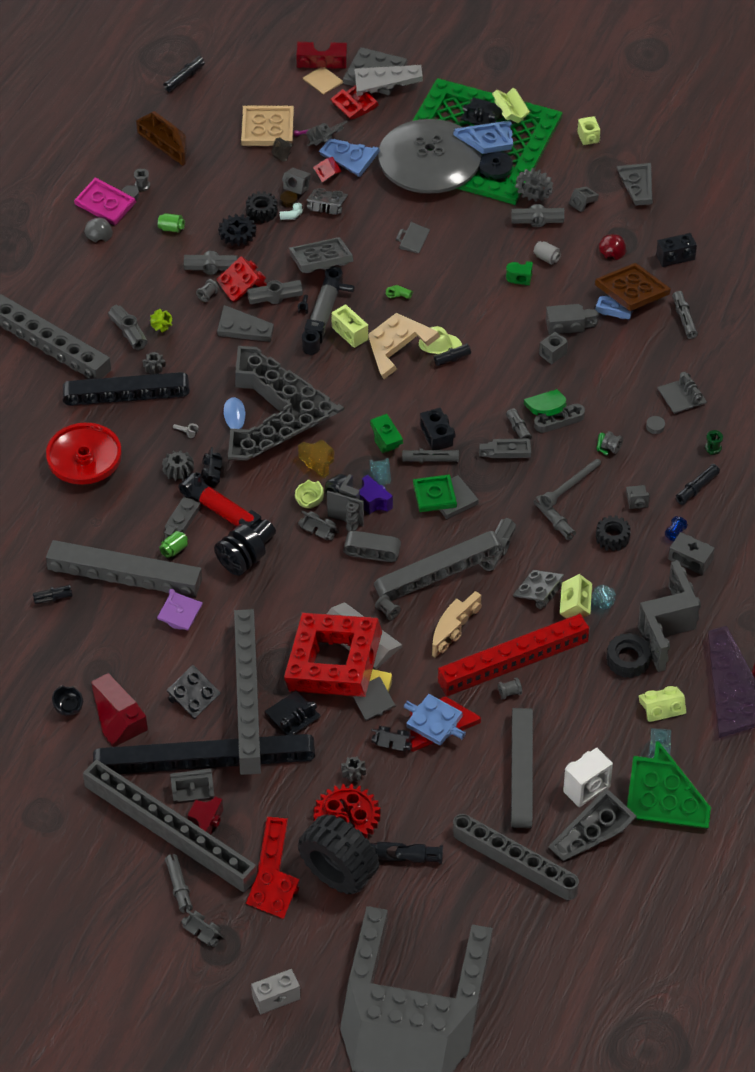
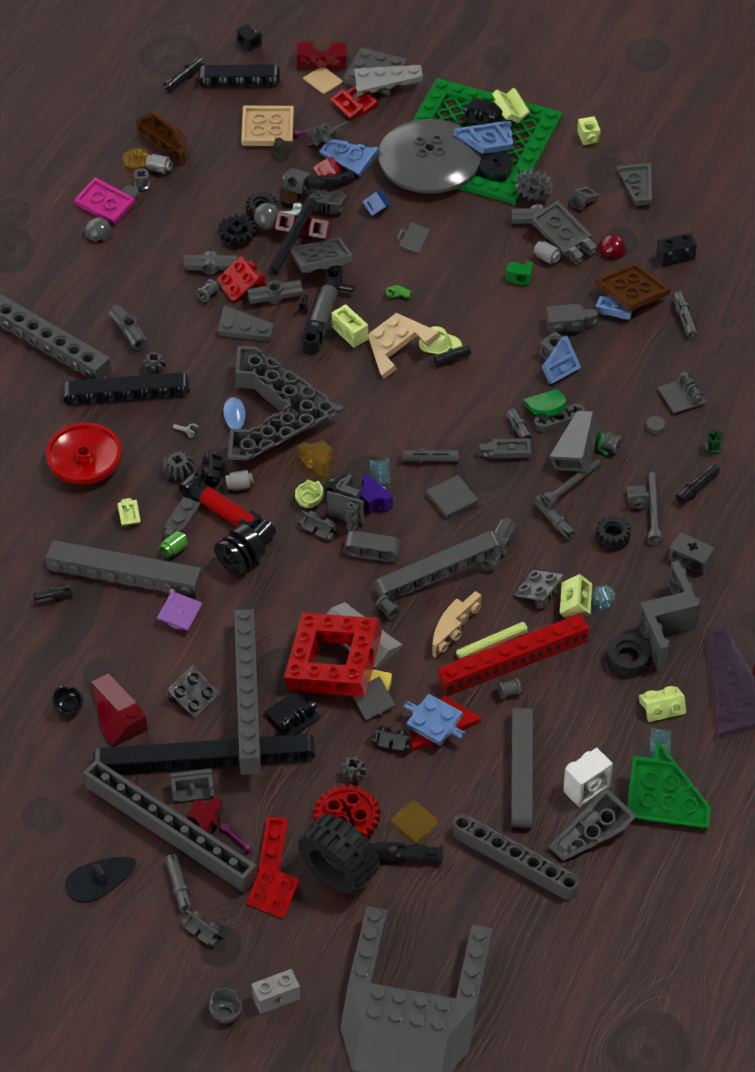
(98, 878): none -> black shield
(128, 512): none -> yellowish green bracket
(129, 156): none -> clear yellow gear
(158, 163): none -> light grey brick
(161, 320): lime gear -> none
(171, 222): bright green brick -> none
(225, 829): none -> magenta hinge
(225, 1005): none -> dark grey hair
(239, 76): none -> black beam
(239, 480): none -> light grey brick
(249, 38): none -> black brick
(266, 216): none -> dark grey hair
(292, 235): none -> black axle
(312, 227): none -> arch
(313, 183): none -> black pin
(376, 202): none -> blue panel
(385, 433): green brick -> none
(414, 821): none -> clear yellow piece
(434, 493): green tile -> none
(437, 429): black brick -> none
(492, 640): none -> yellowish green axle
(561, 361): none -> medium blue wing
(564, 231): none -> dark grey tile
(576, 444): none -> dark grey slope
(655, 536): none -> dark grey piece
(677, 526): clear blue bush -> none

